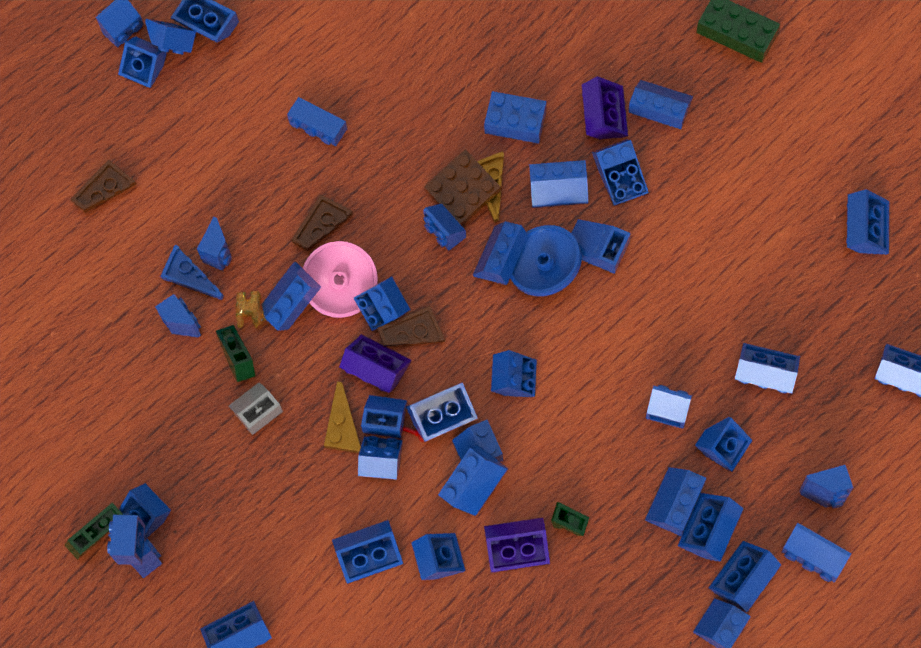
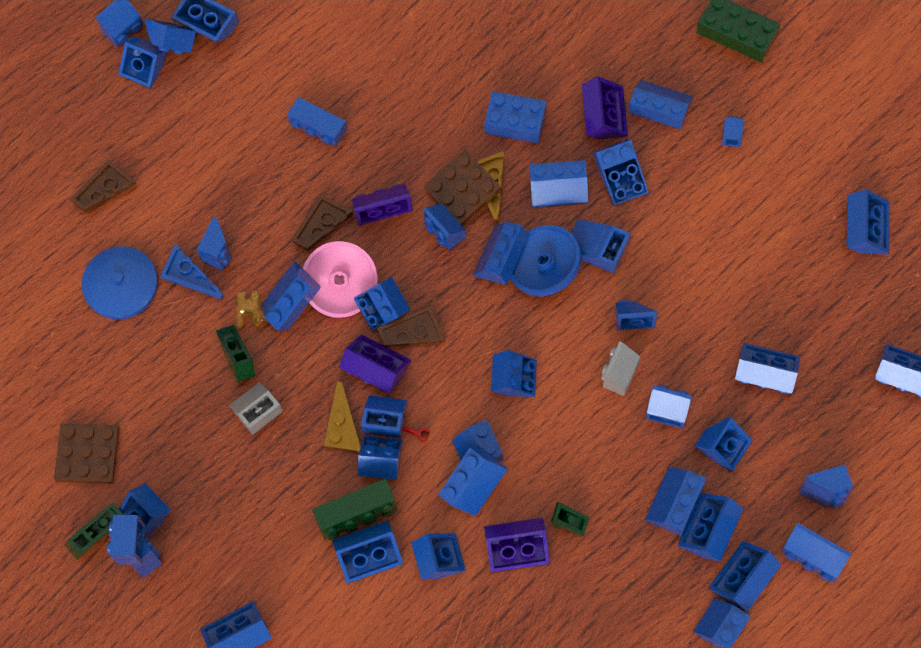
(86, 453): none -> reddish brown plate
(119, 282): none -> blue dish
(178, 317): blue slope -> none
(355, 509): none -> dark green brick
(382, 204): none -> dark purple slope
(442, 412): blue slope -> none
(621, 369): none -> light grey slope
(634, 316): none -> blue slope
(732, 131): none -> blue brick

